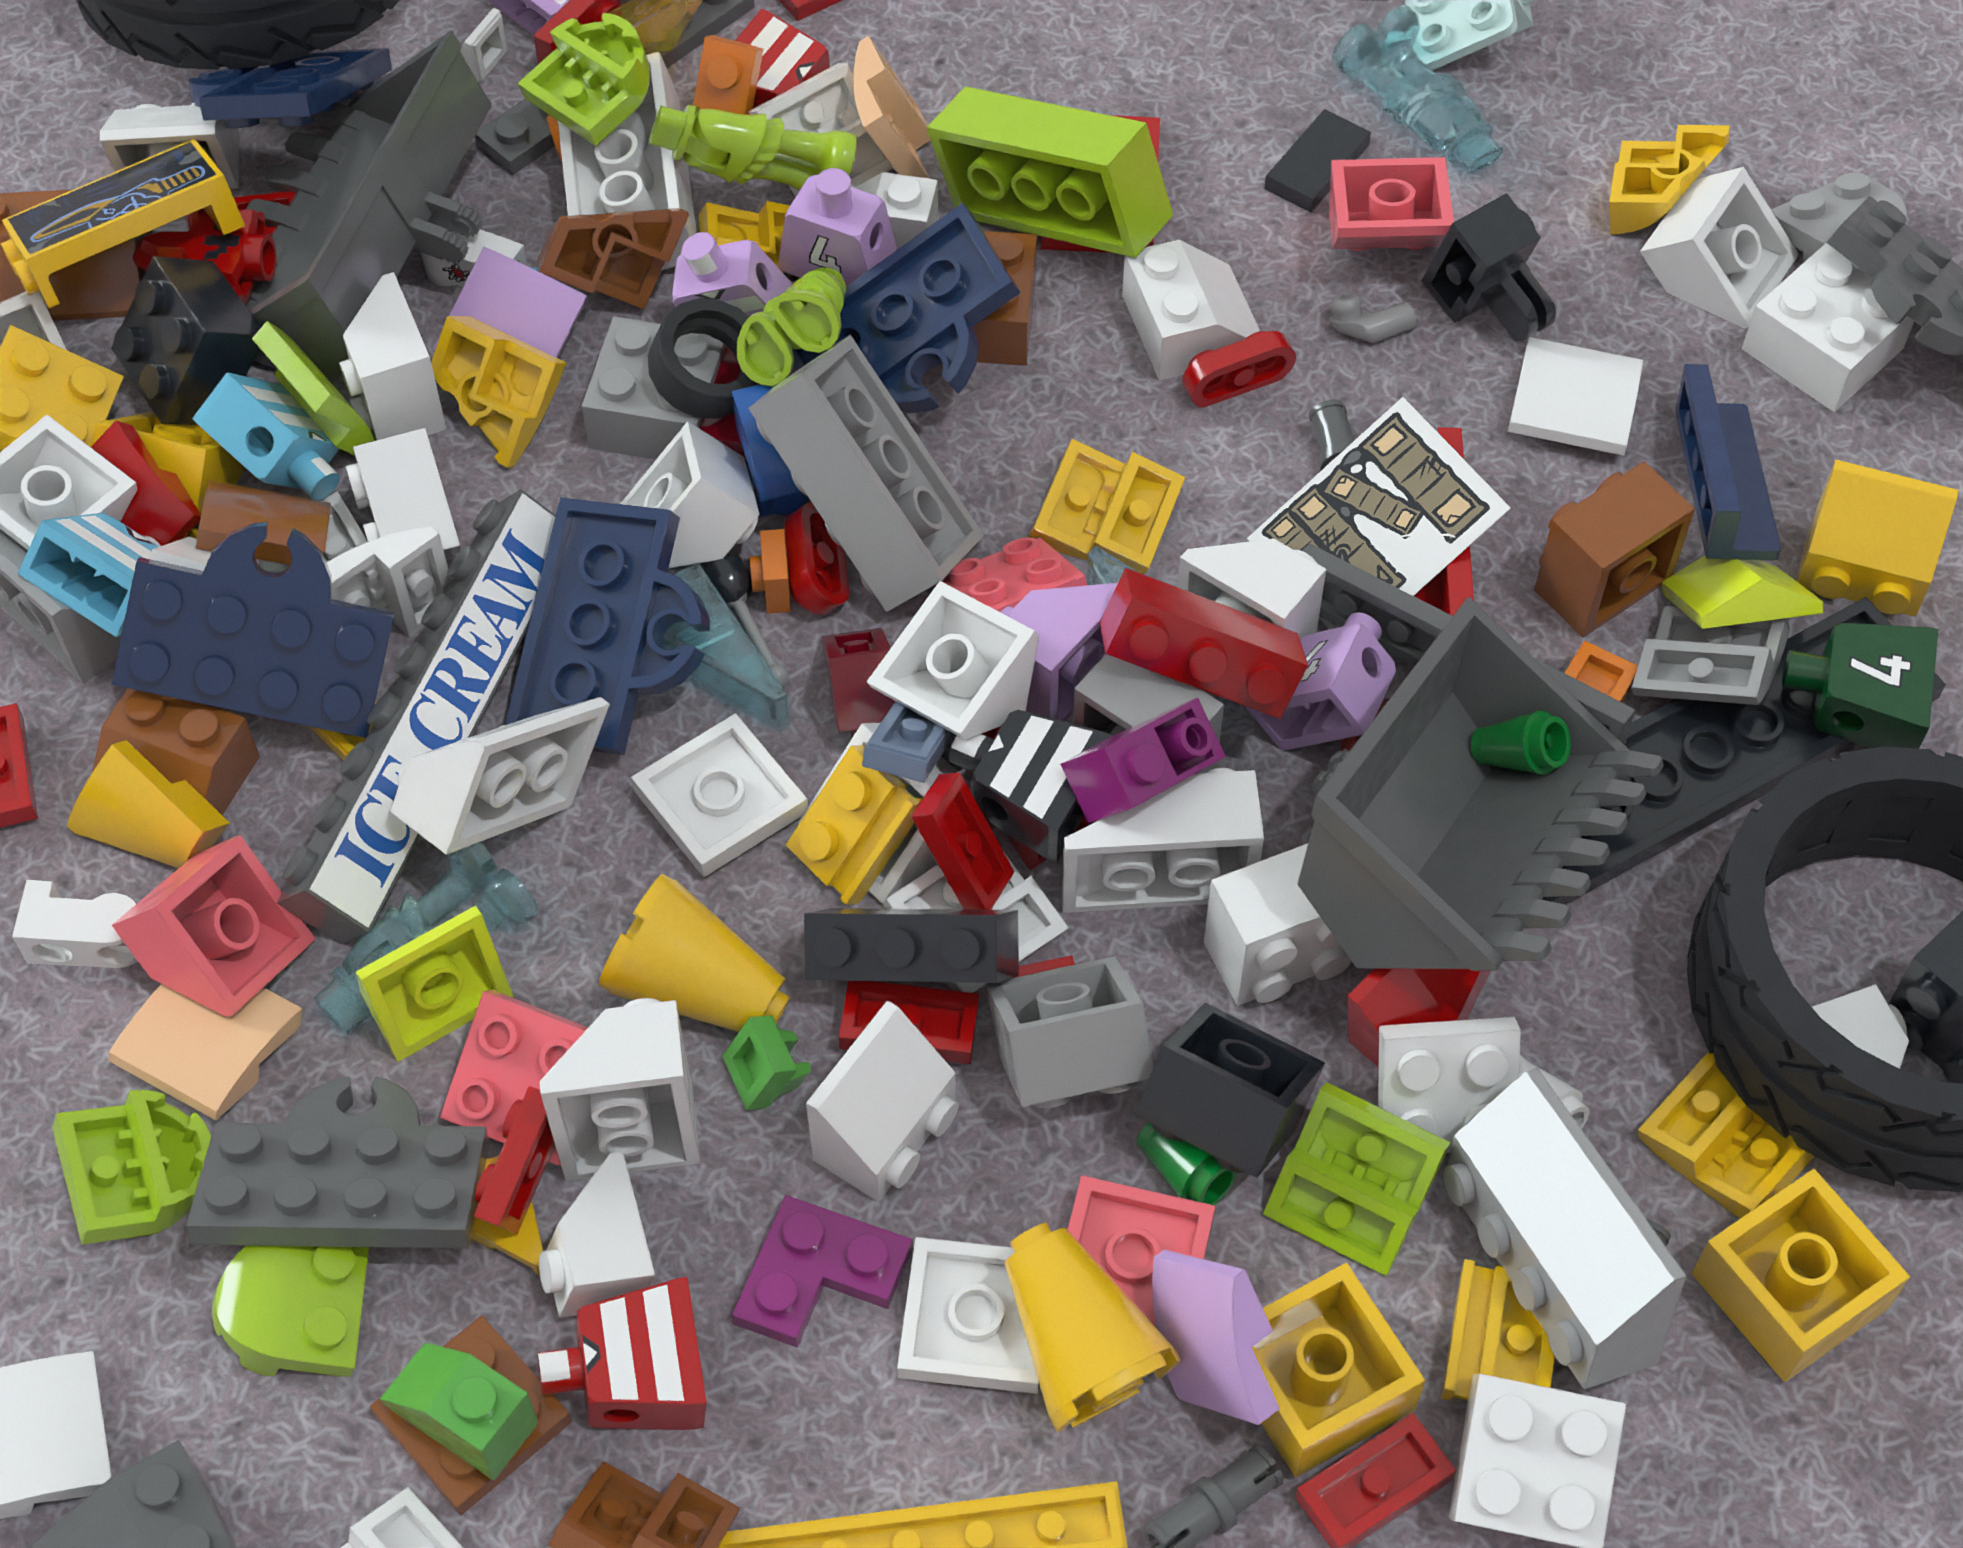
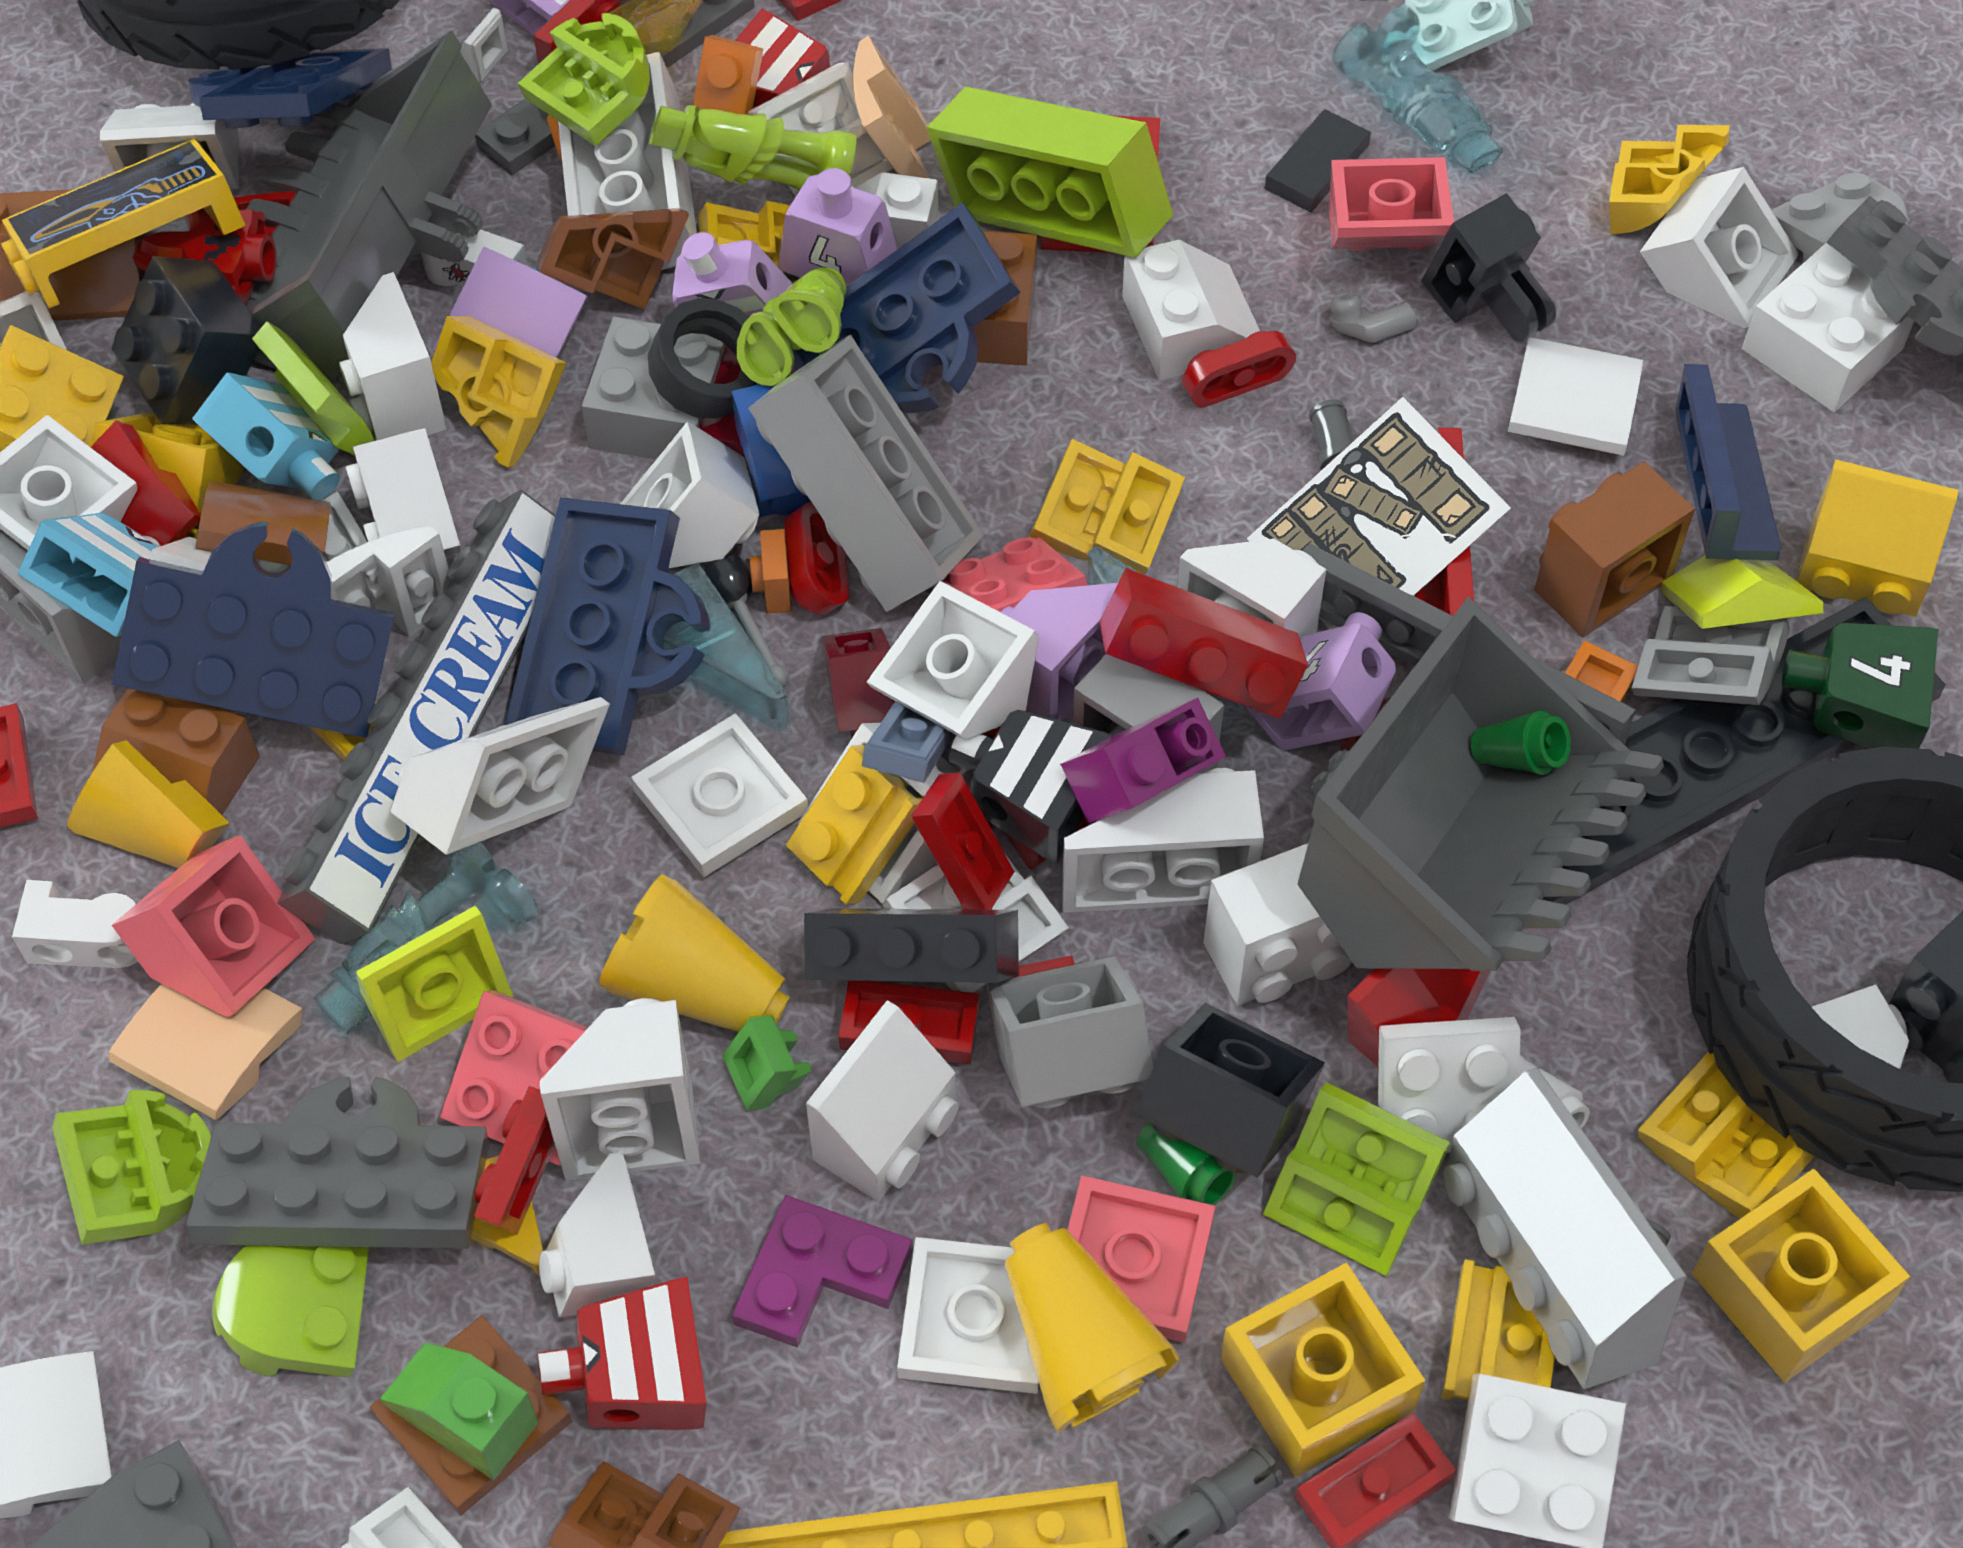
(1213, 1324): lavender slope -> none

